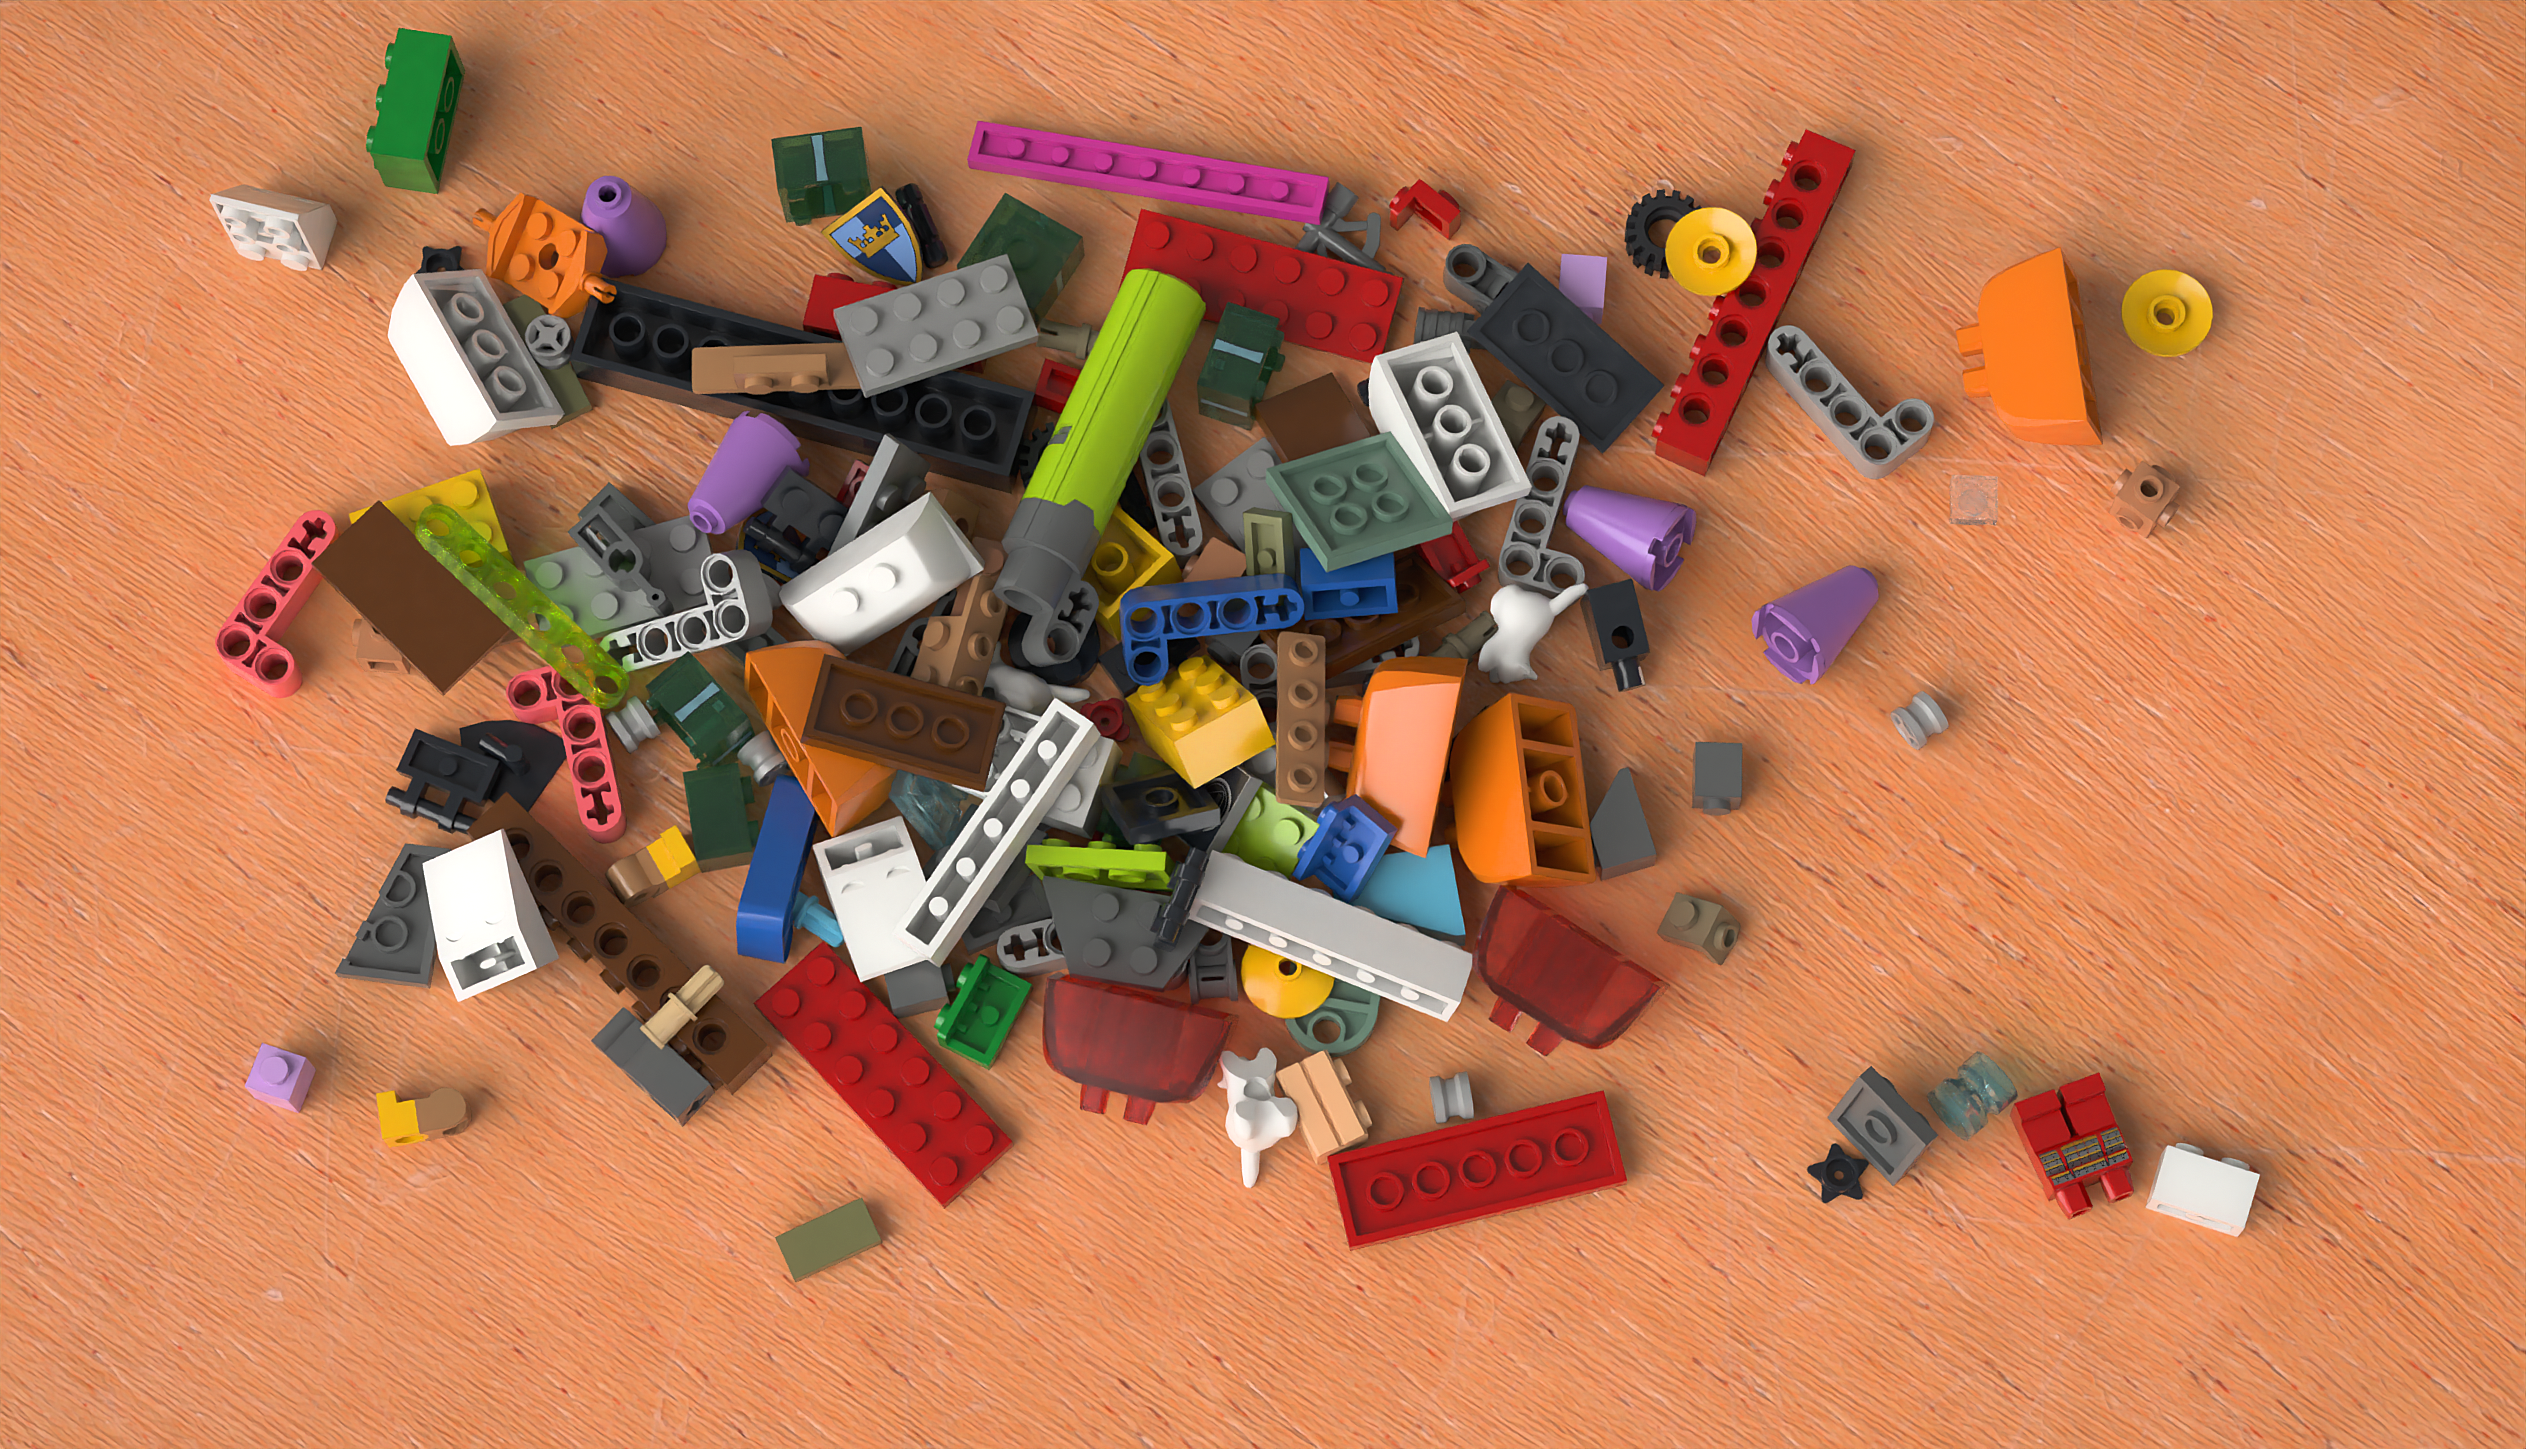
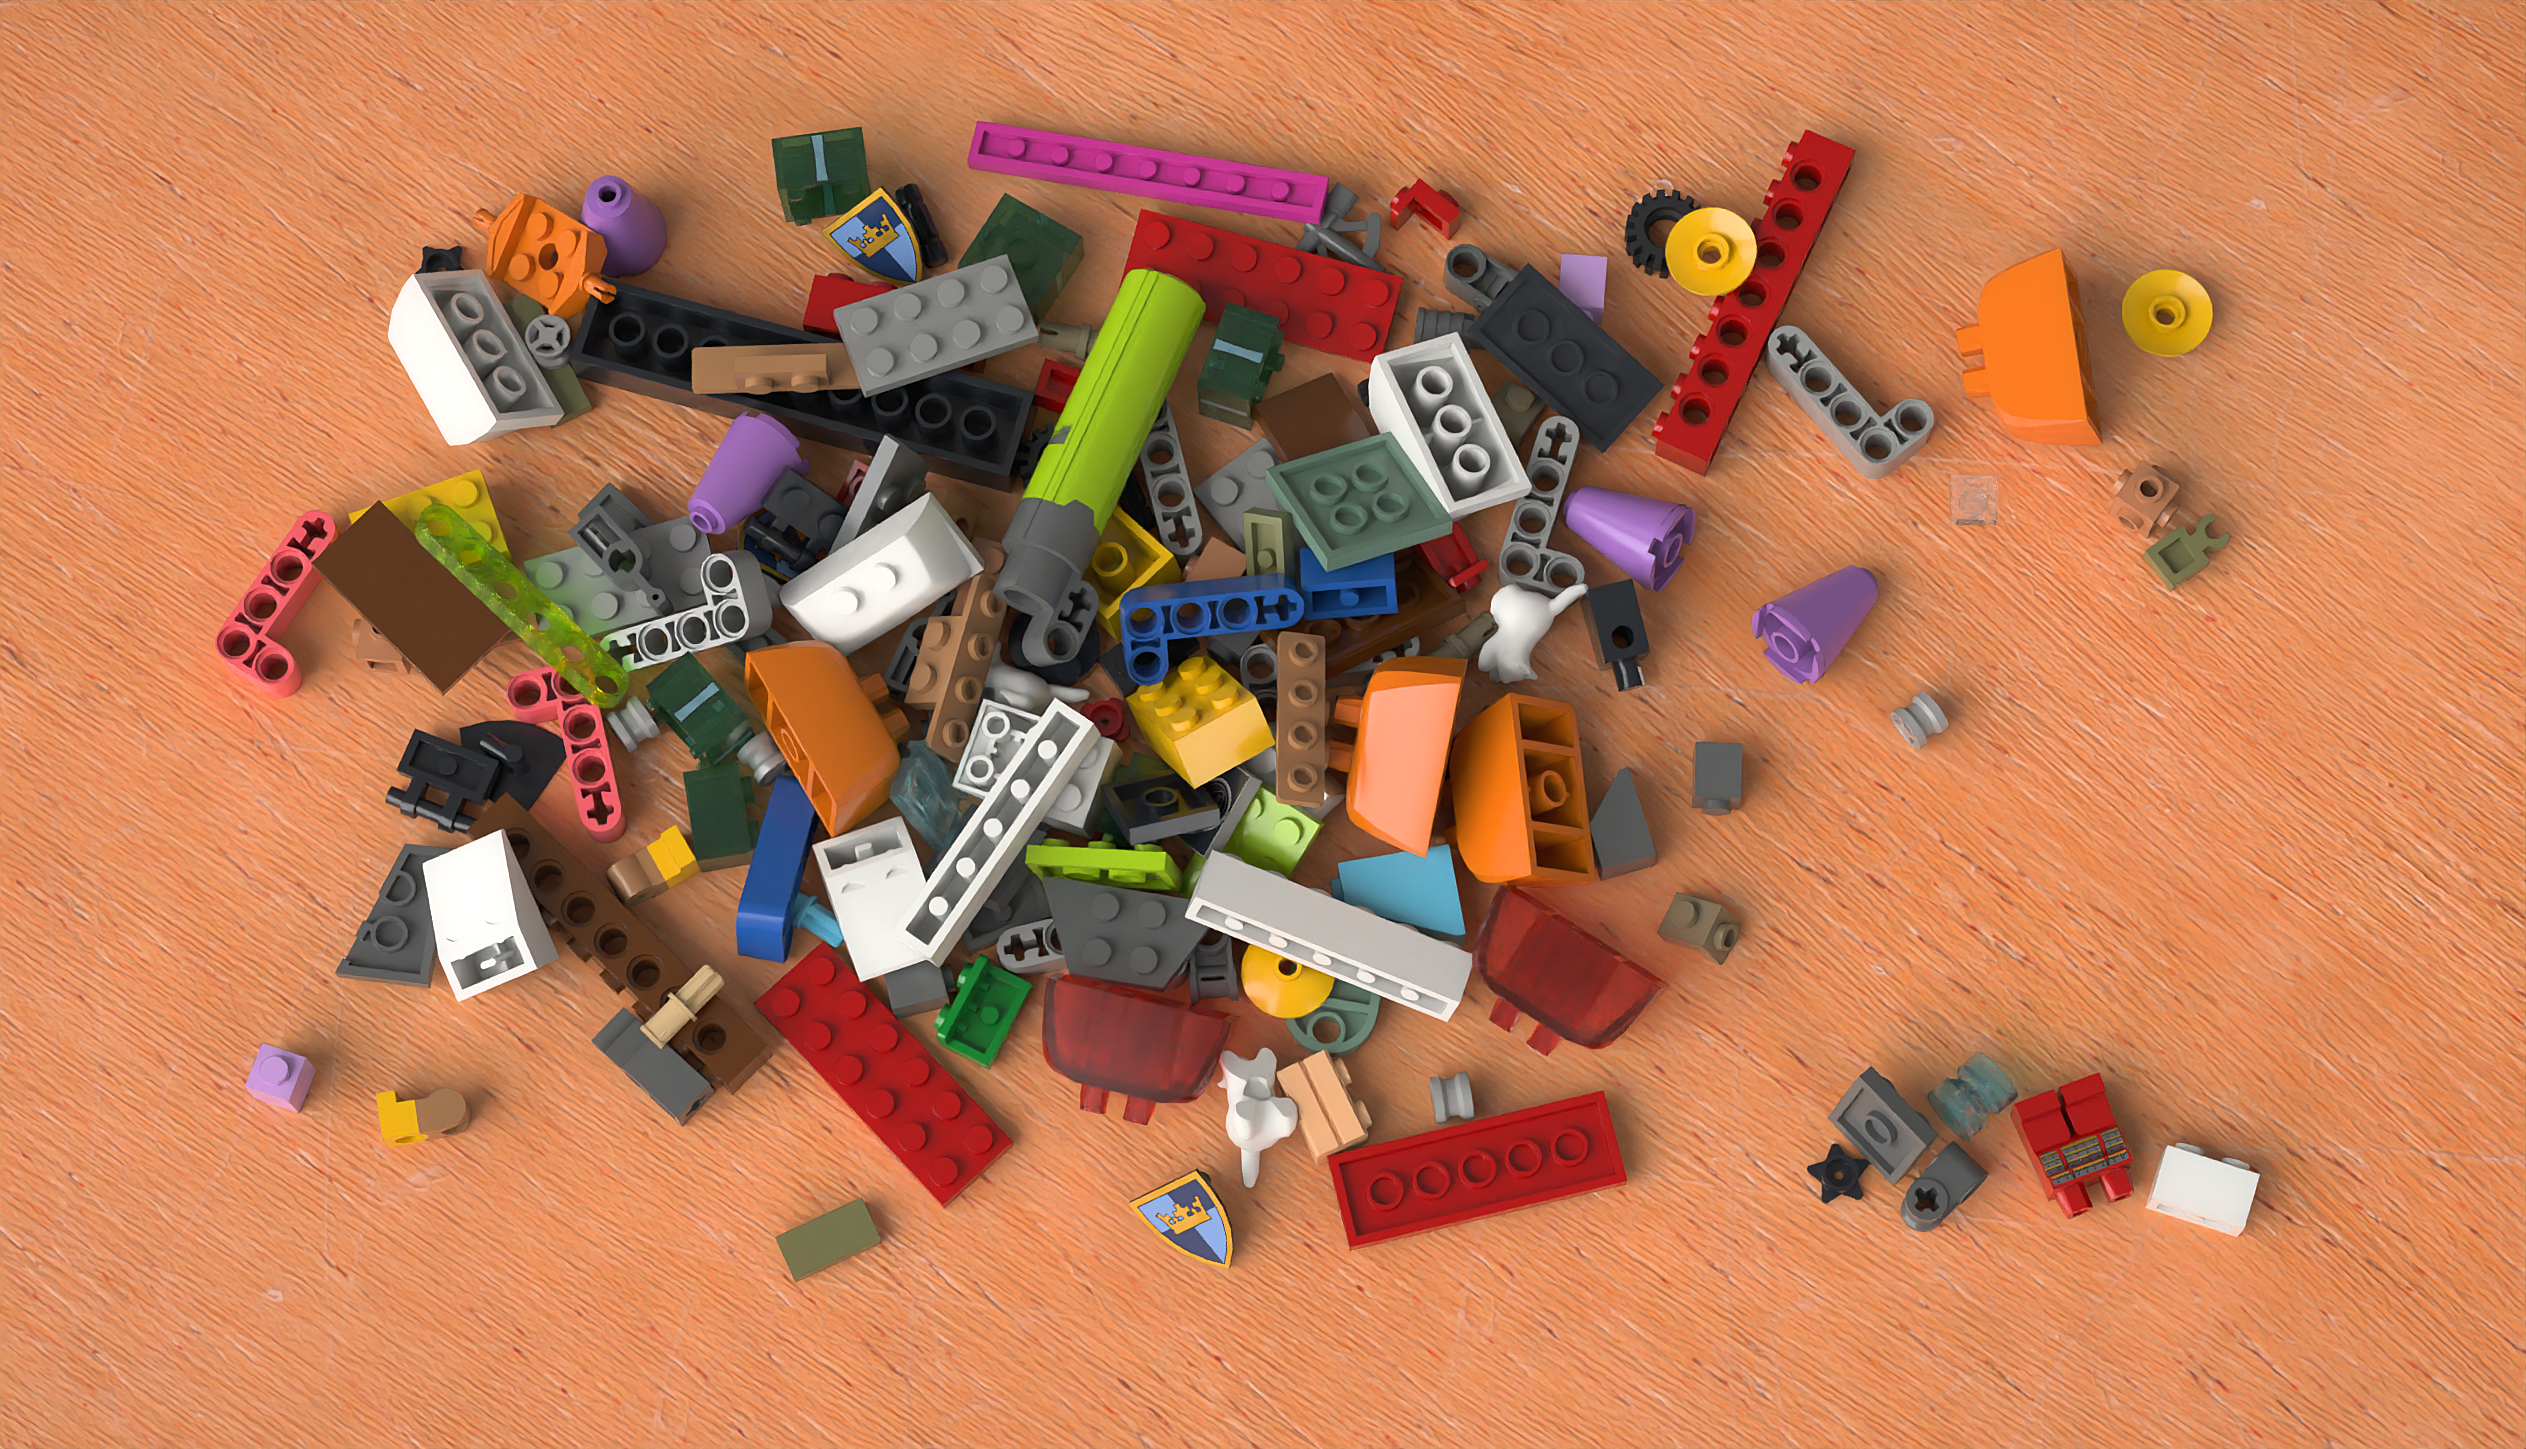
(276, 225): white slope -> none
(416, 110): green brick -> none
(903, 723): reddish brown tile -> none
(1172, 917): black plate -> none
(1189, 1218): none -> shield
(1345, 847): blue bracket -> none
(1946, 1183): none -> dark grey piece
(2182, 555): none -> olive plate

